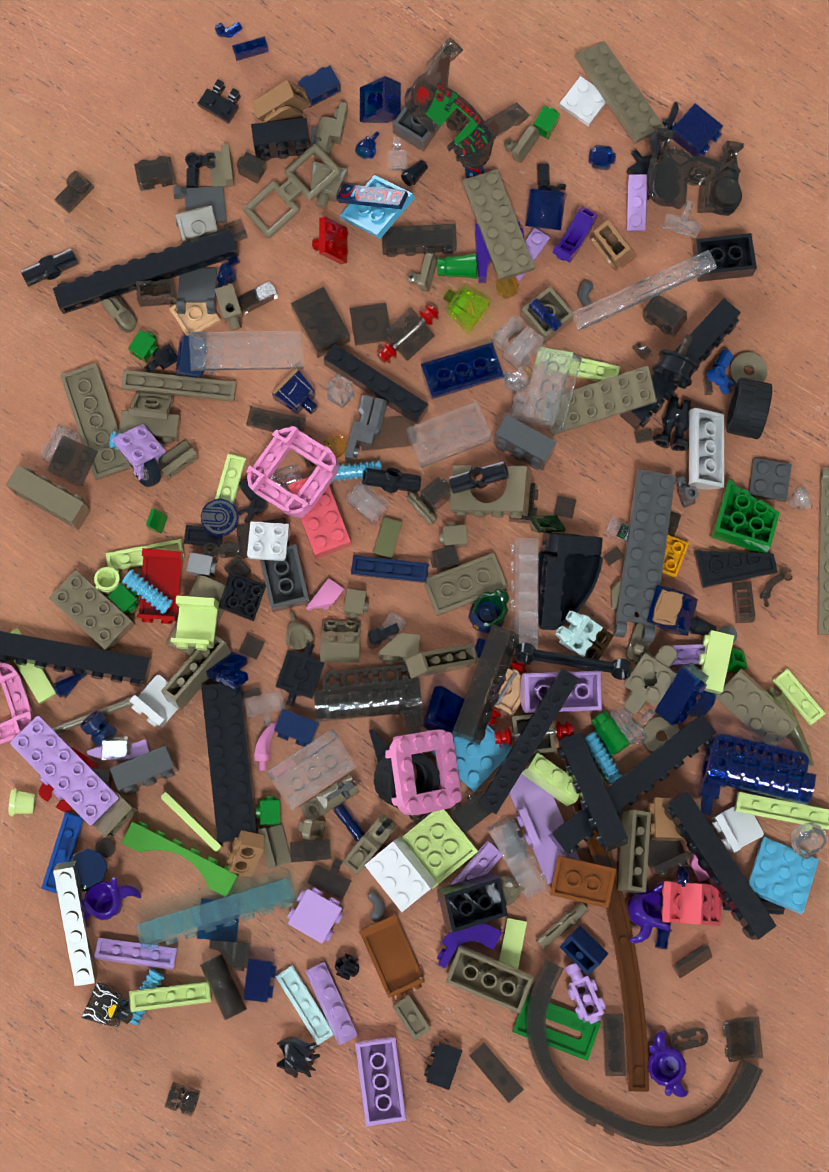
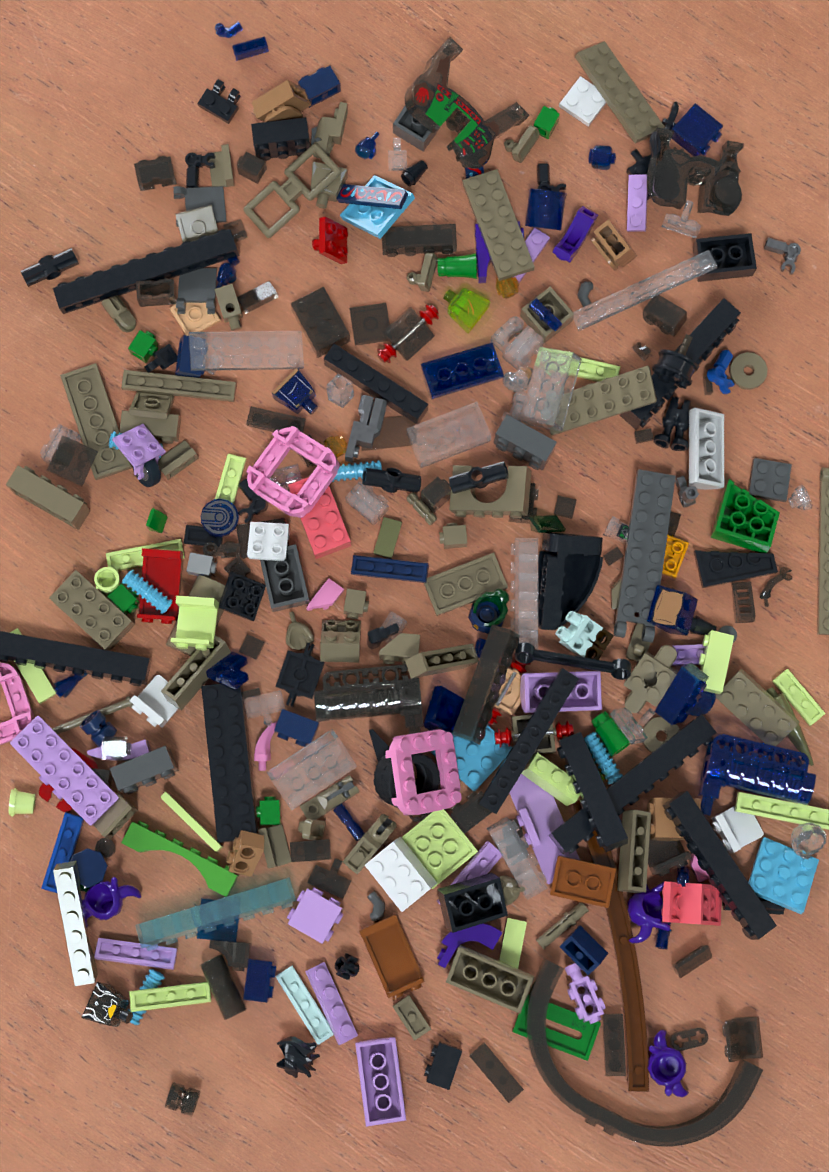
(77, 189): clear smoke plate -> none
(380, 101): clear blue slope -> none
(444, 558): clear smoke brick -> none
(737, 661): green slope -> none
(749, 408): black tyre -> none
(791, 252): none -> flat silver bar

